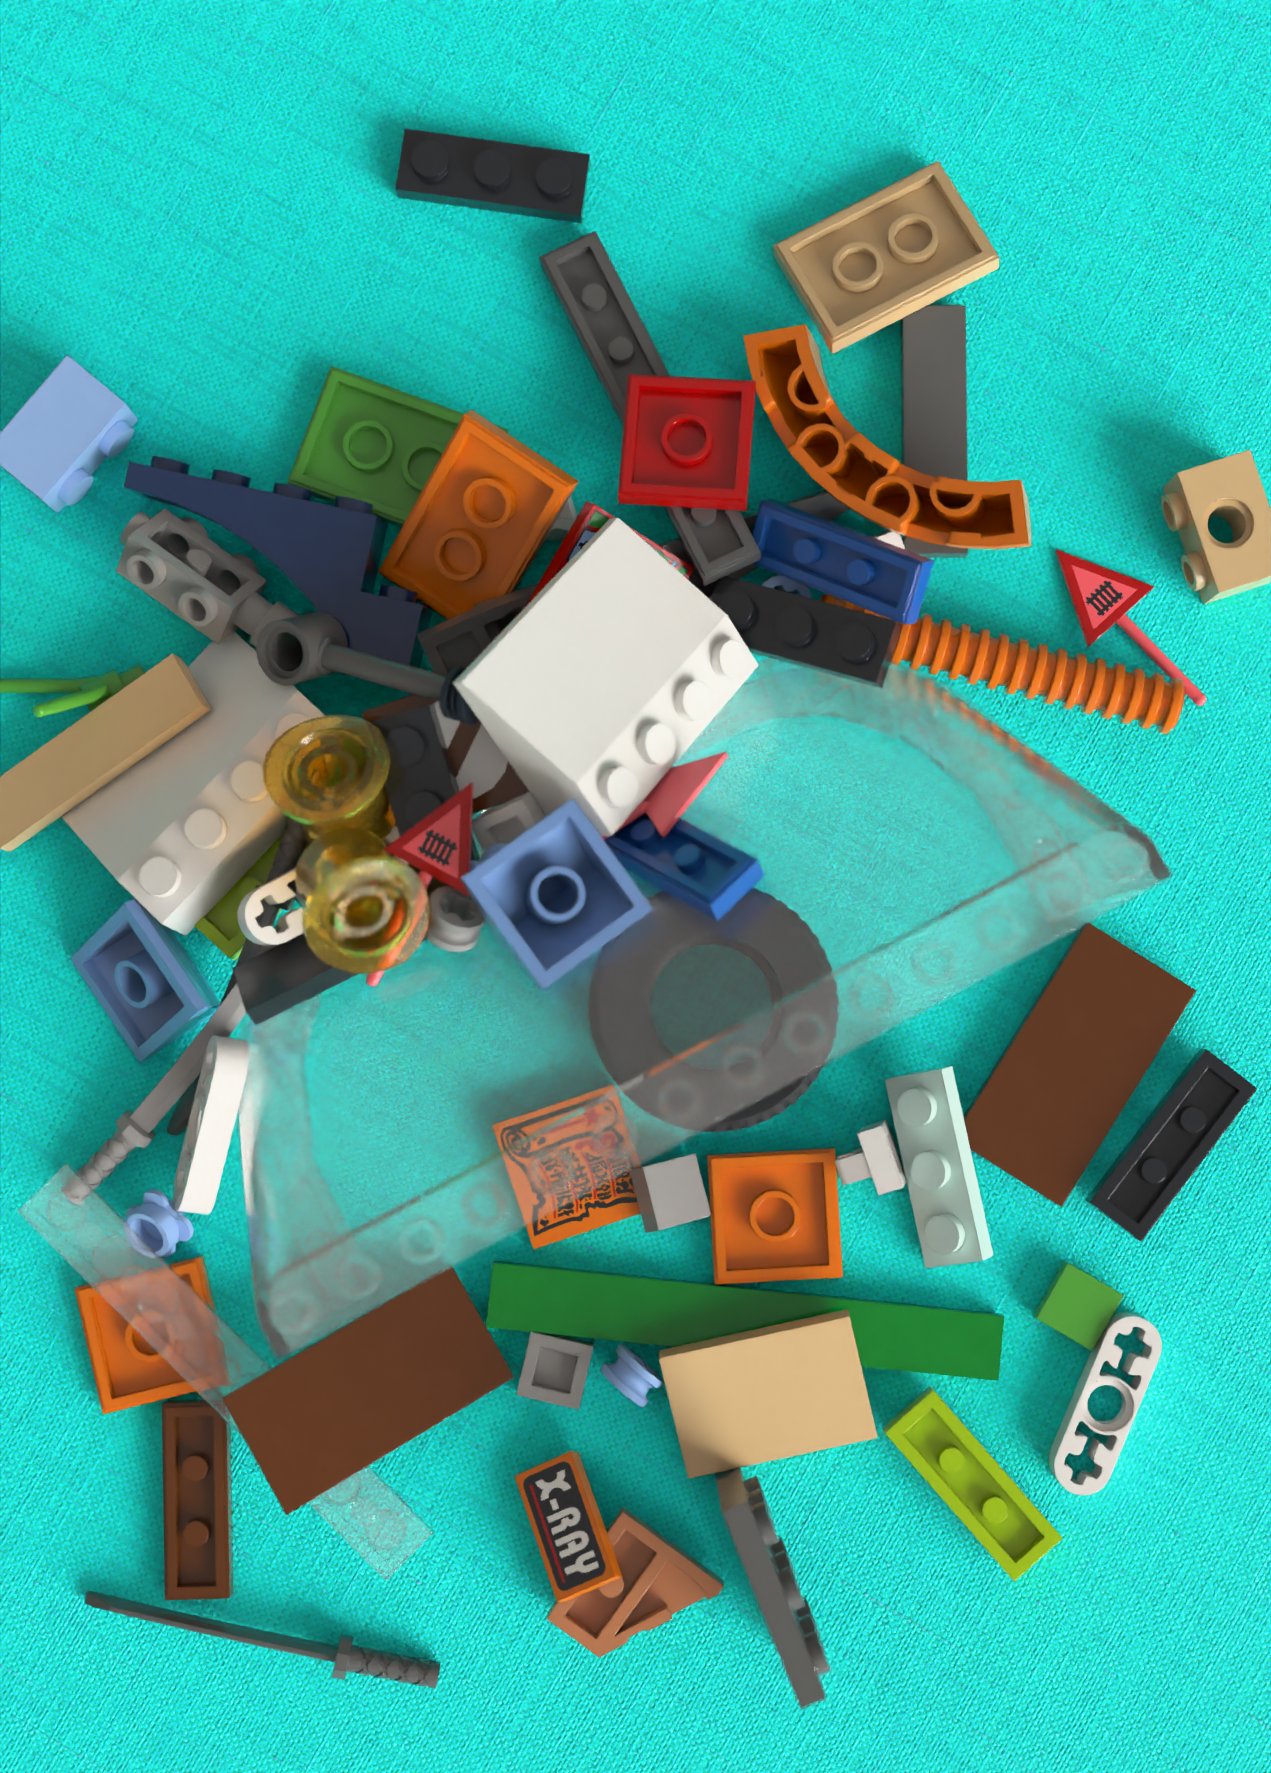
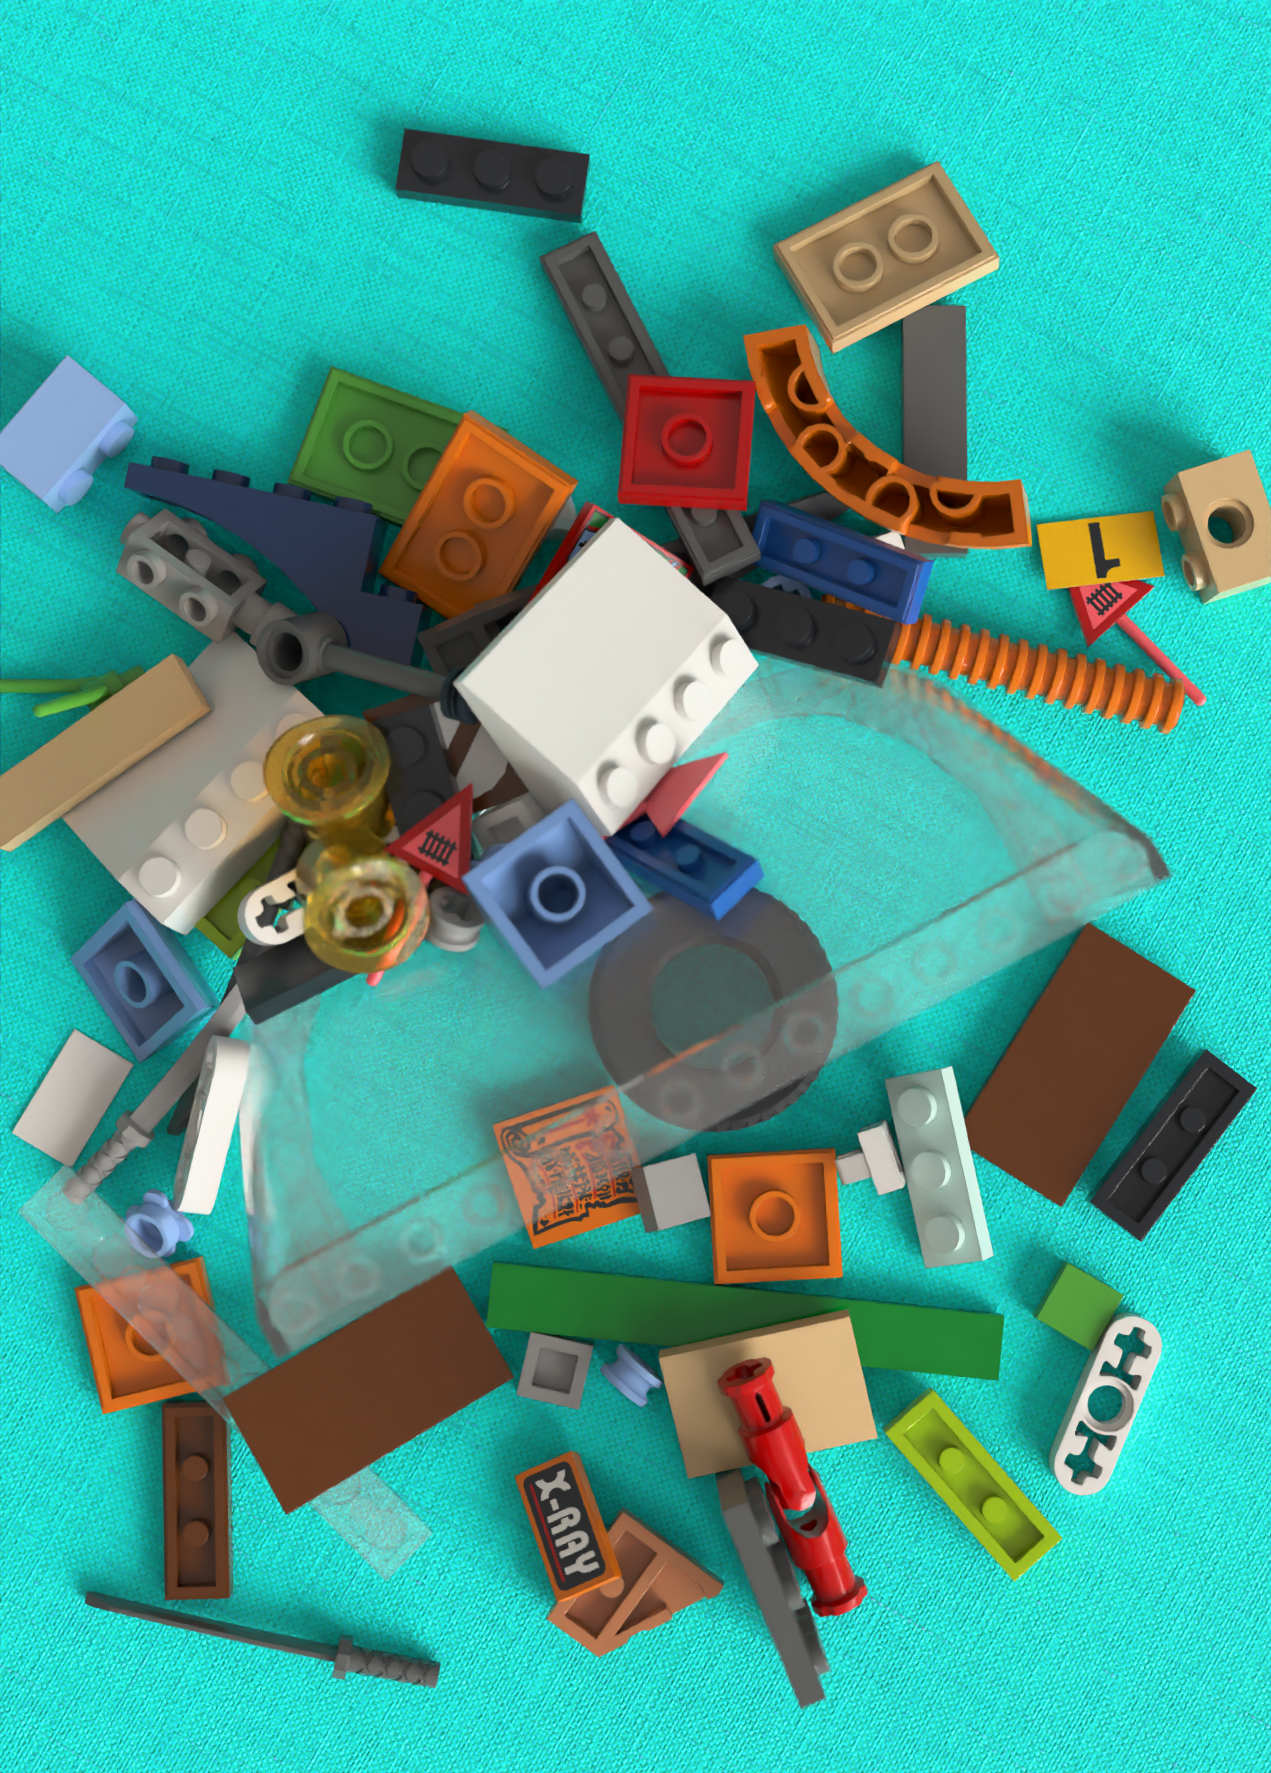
(72, 1098): none -> white sticker
(778, 1449): none -> red piece
(1100, 550): none -> yellow sticker

